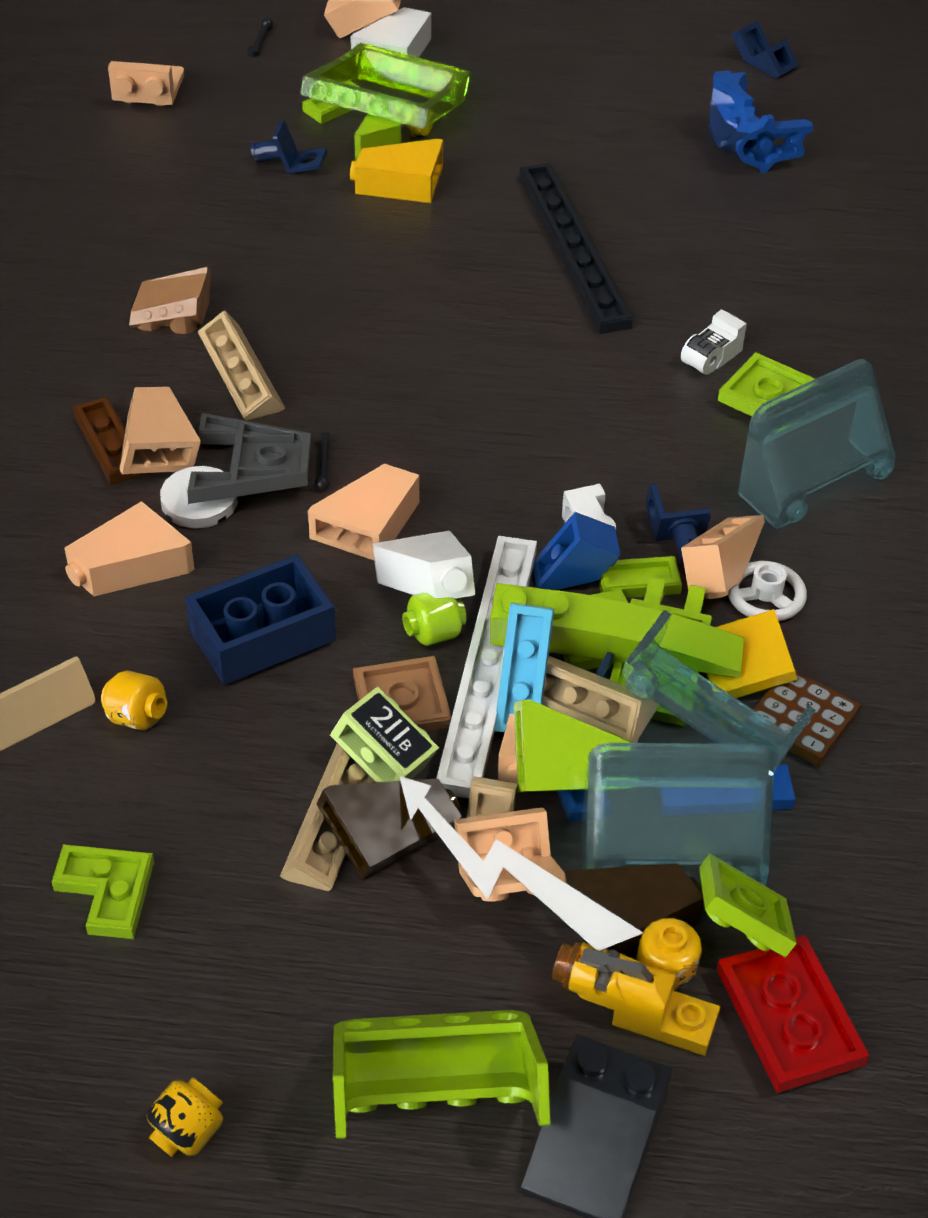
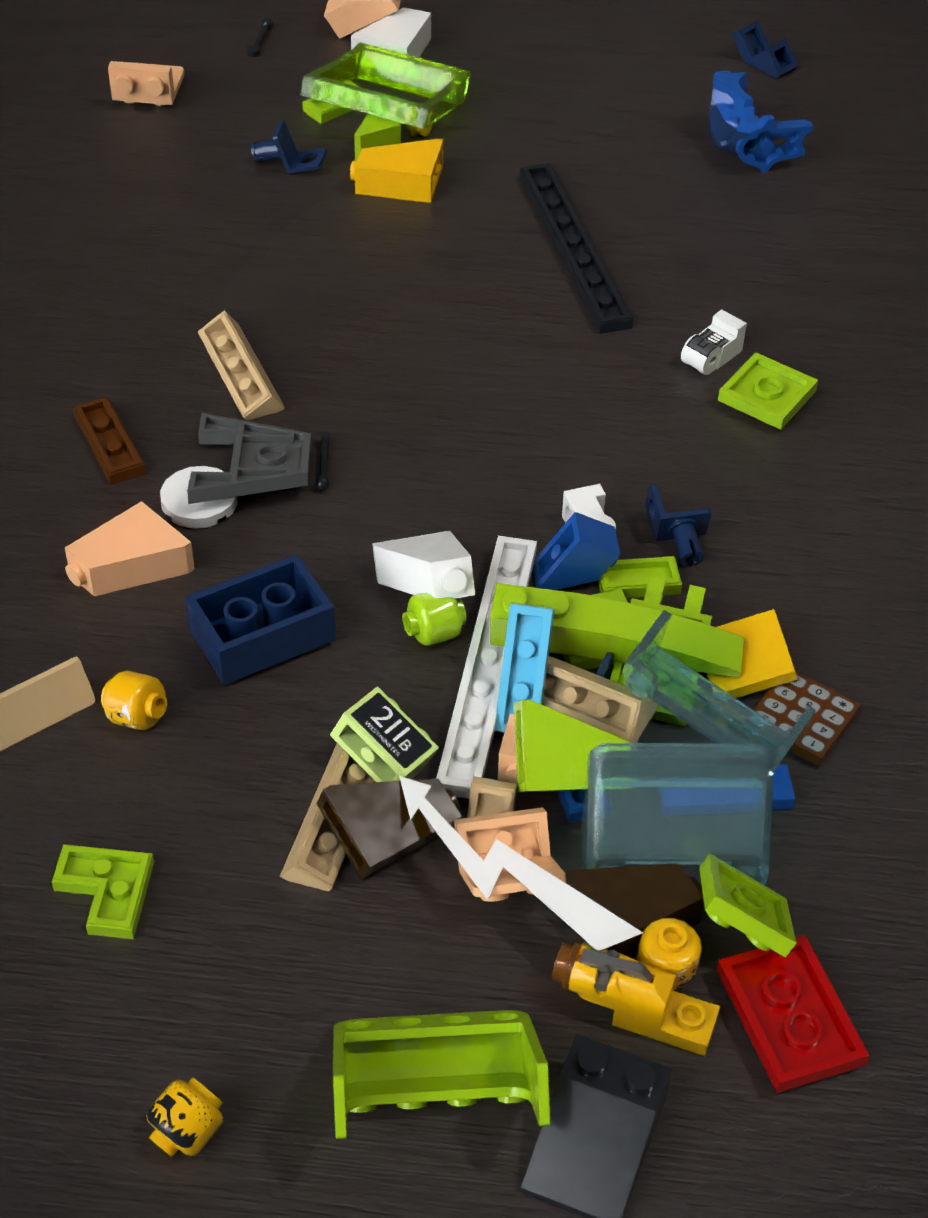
(157, 434): light nougat slope -> none
(173, 302): medium nougat slope -> none
(365, 511): light nougat slope -> none
(413, 686): medium nougat tile -> none
(721, 554): light nougat slope -> none
(768, 587): white piece -> none
(813, 440): clear light blue windscreen -> none

